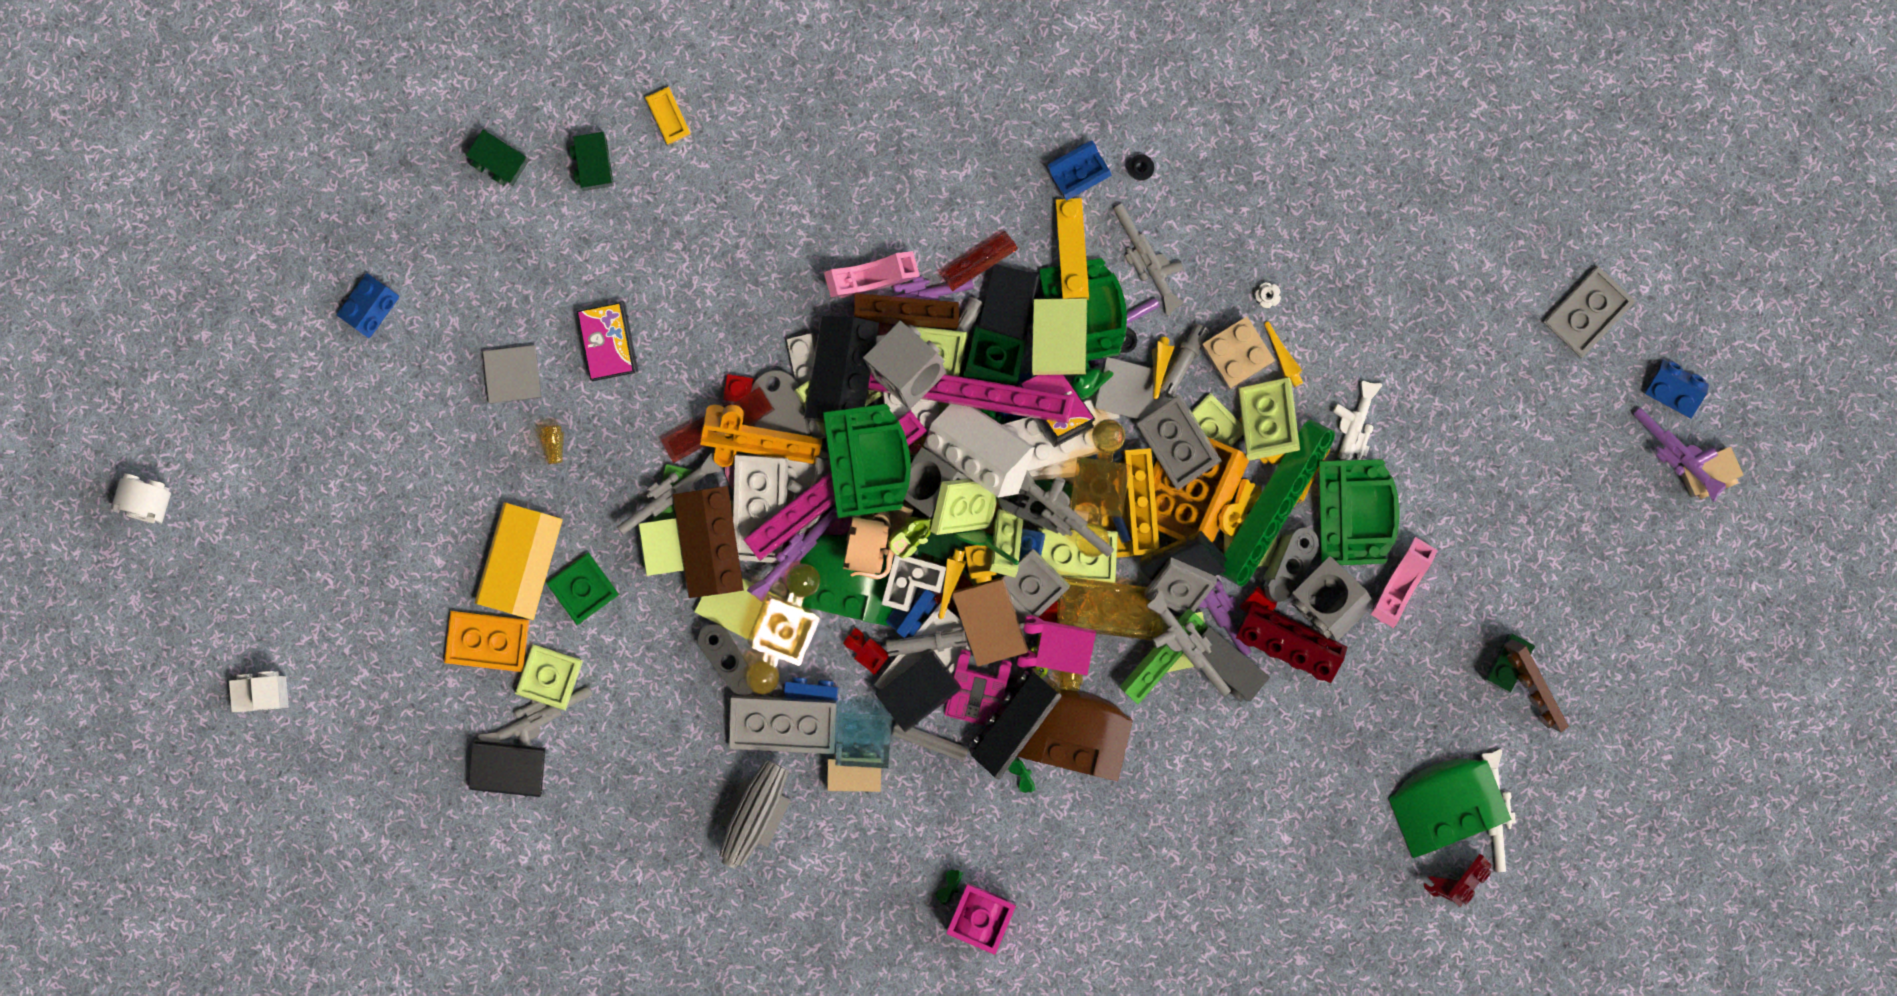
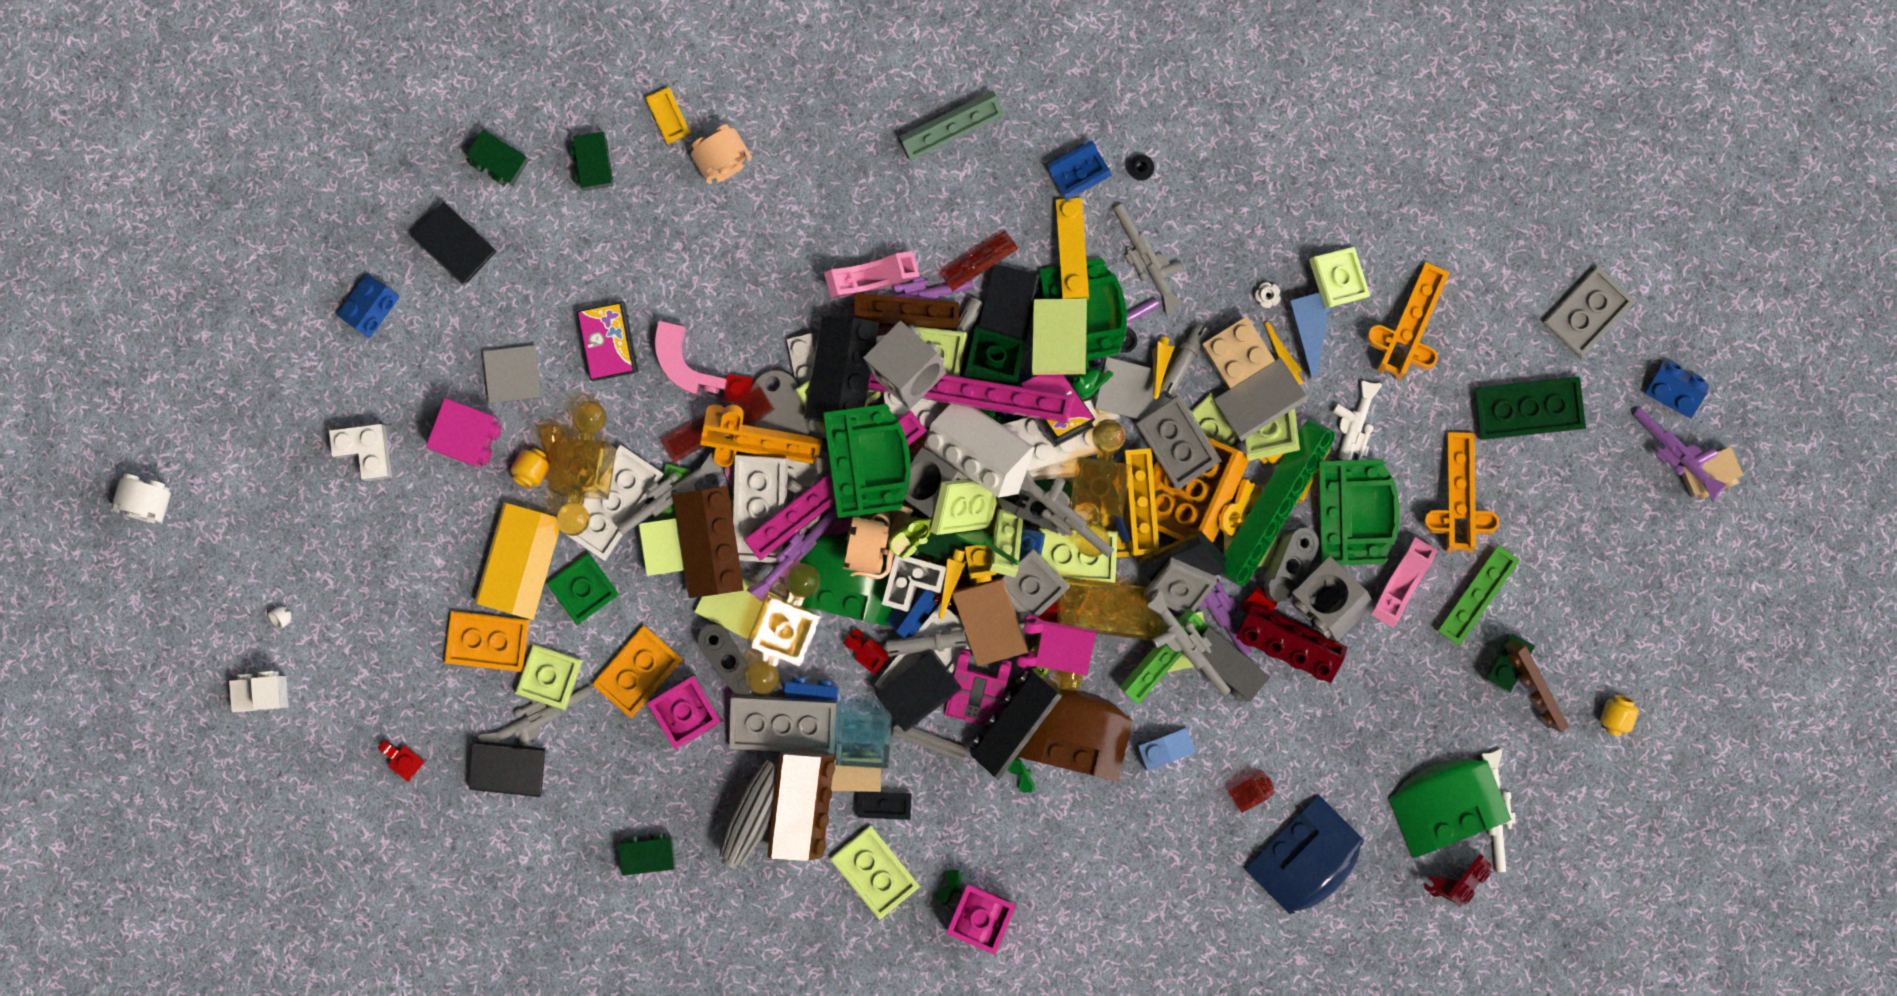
(279, 617): none -> white hinge
(369, 444): none -> white brick
(403, 762): none -> red plate
(453, 244): none -> black piece
(464, 434): none -> dark pink brick
(530, 468): none -> yellow head
(582, 468): none -> clear yellow brick
(626, 497): none -> white plate
(637, 671): none -> light orange tile
(647, 855): none -> dark green brick
(669, 353): none -> bright pink arch
(685, 712): none -> dark pink brick
(720, 154): none -> light nougat brick
(801, 805): none -> slope
(875, 872): none -> yellowish green tile
(884, 805): none -> black plate
(951, 125): none -> sand green plate
(1166, 749): none -> medium blue slope
(1252, 791): none -> clear red bracket
(1261, 399): none -> light grey tile
(1308, 858): none -> dark blue slope
(1310, 324): none -> medium blue slope
(1339, 277): none -> yellowish green tile
(1412, 325): none -> light orange piece
(1461, 497): none -> light orange piece
(1478, 595): none -> bright green plate
(1530, 408): none -> dark green plate
(1619, 715): none -> yellow head

